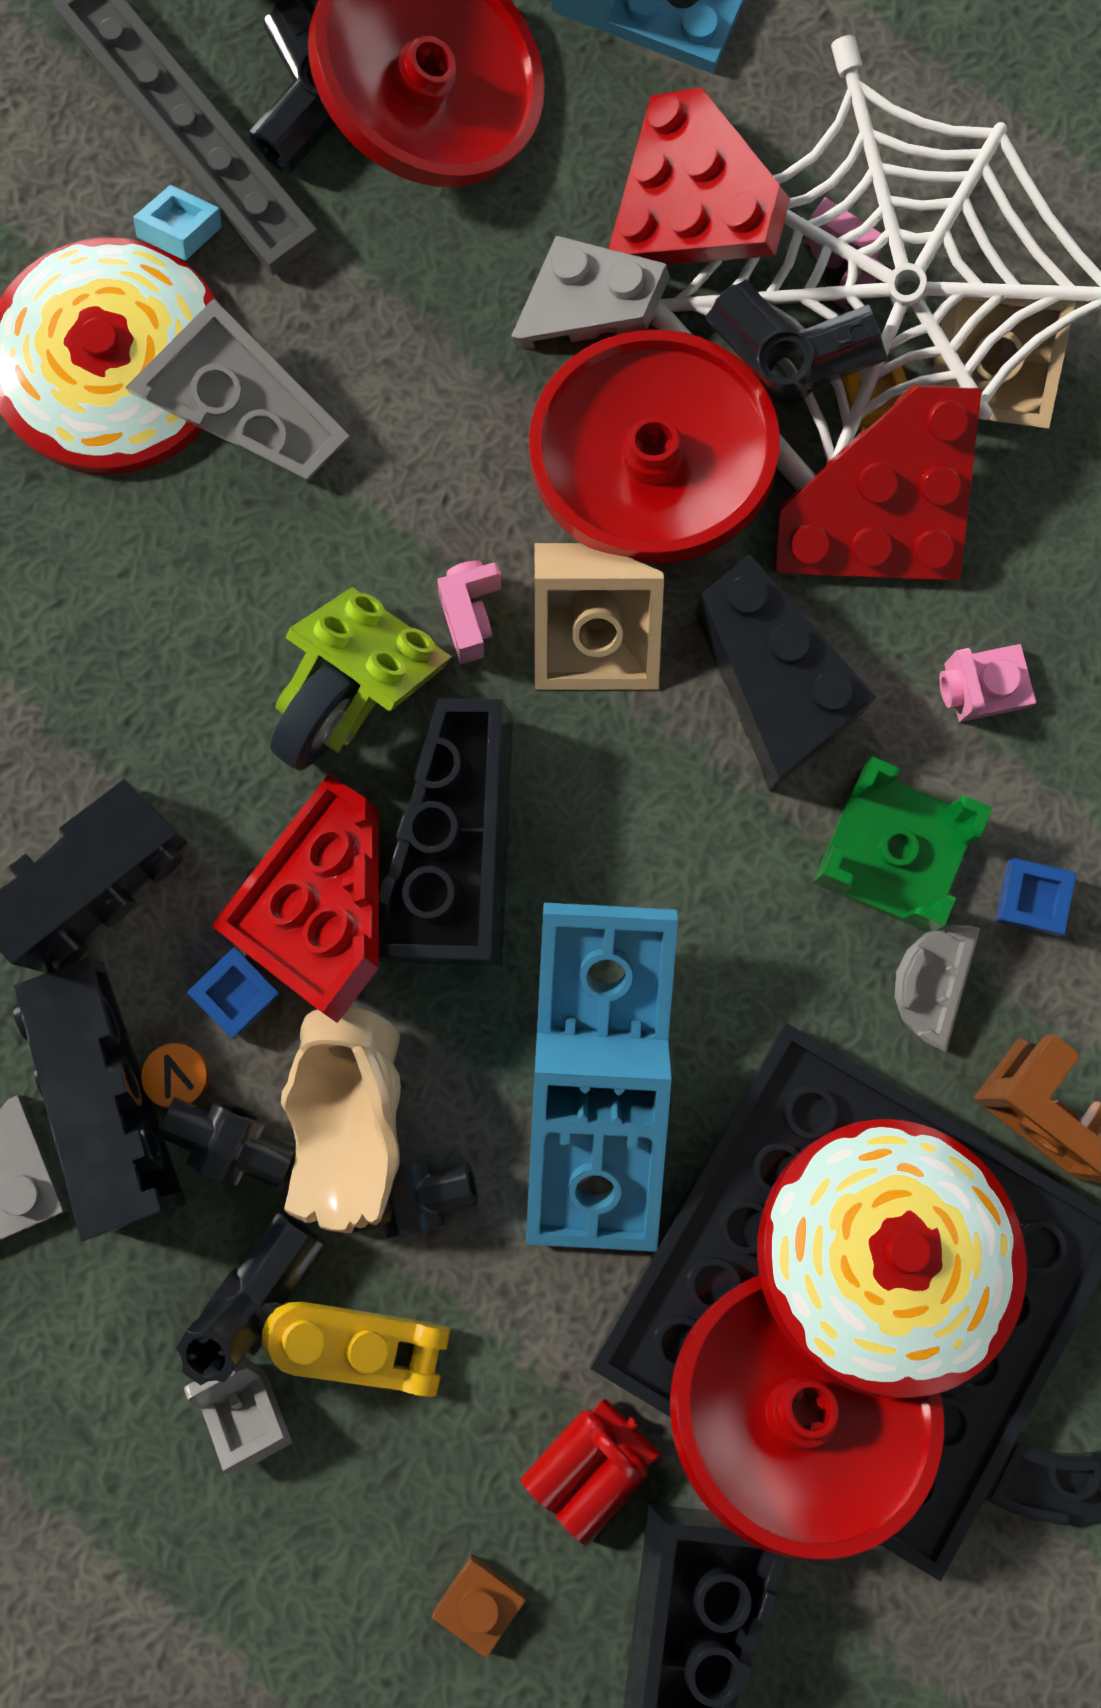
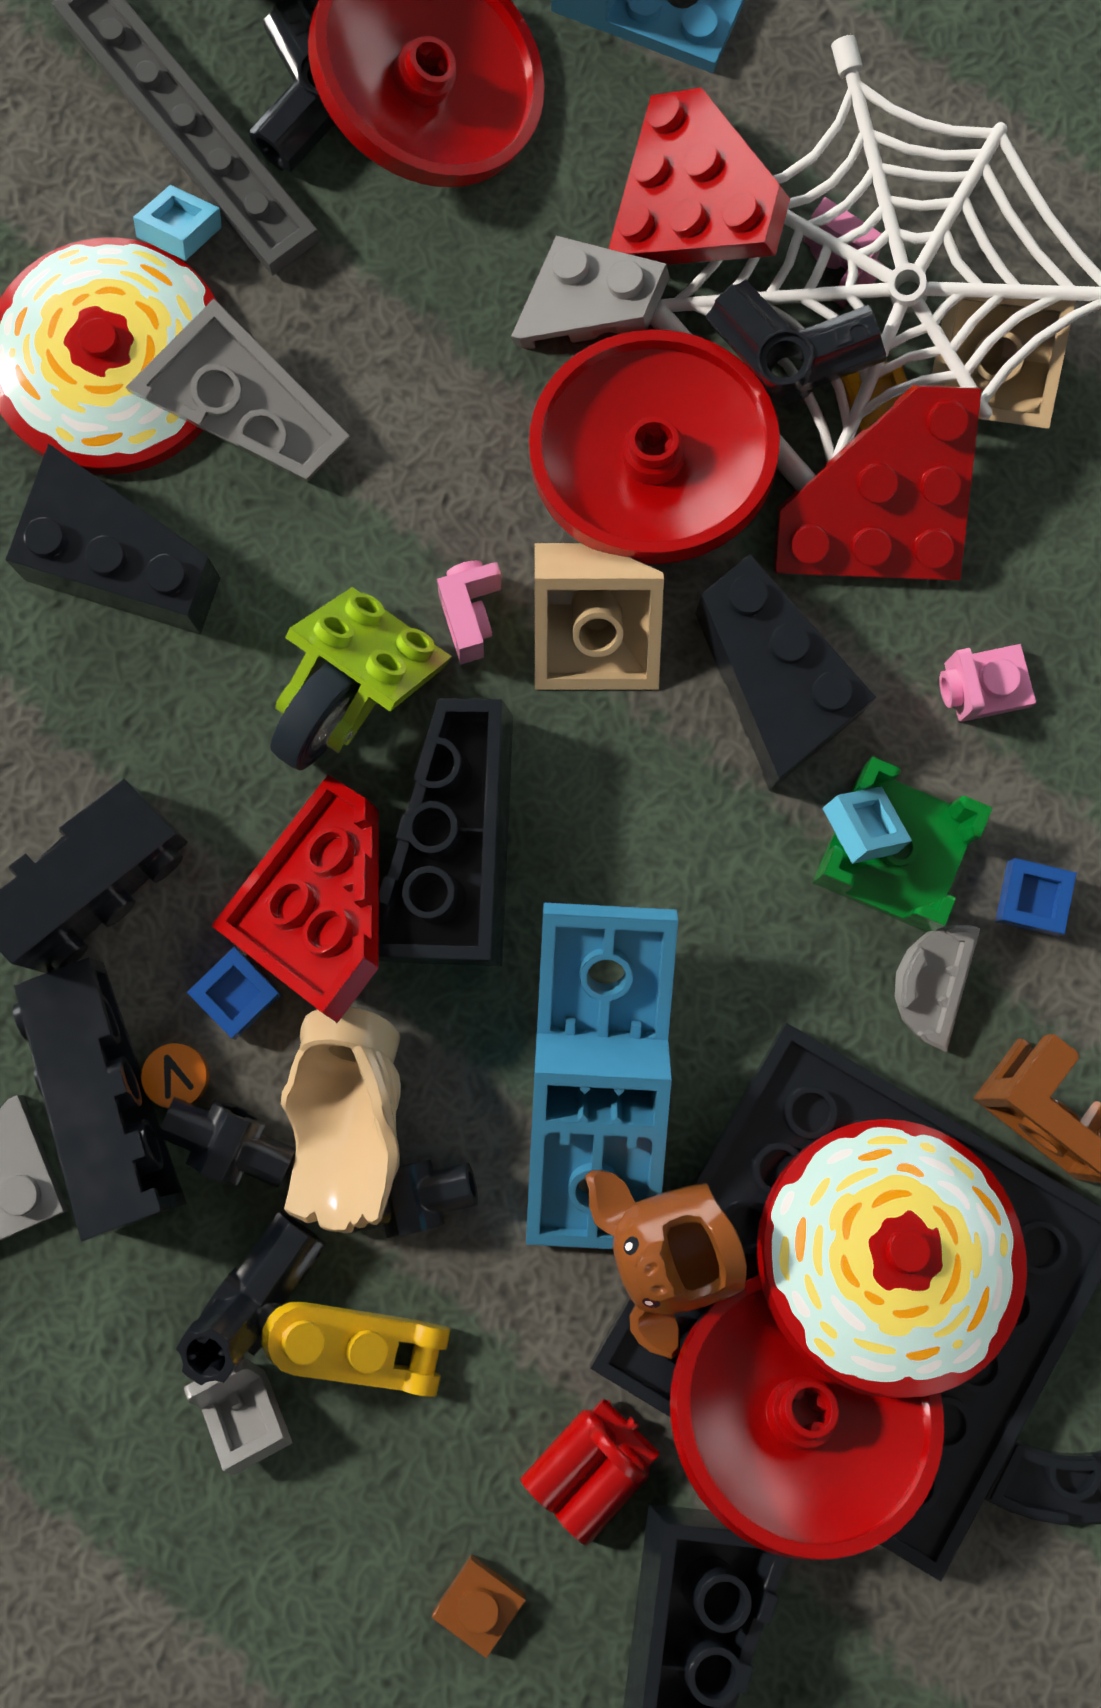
(108, 550): none -> black wedge
(670, 1254): none -> dark orange piece
(866, 824): none -> medium azure plate

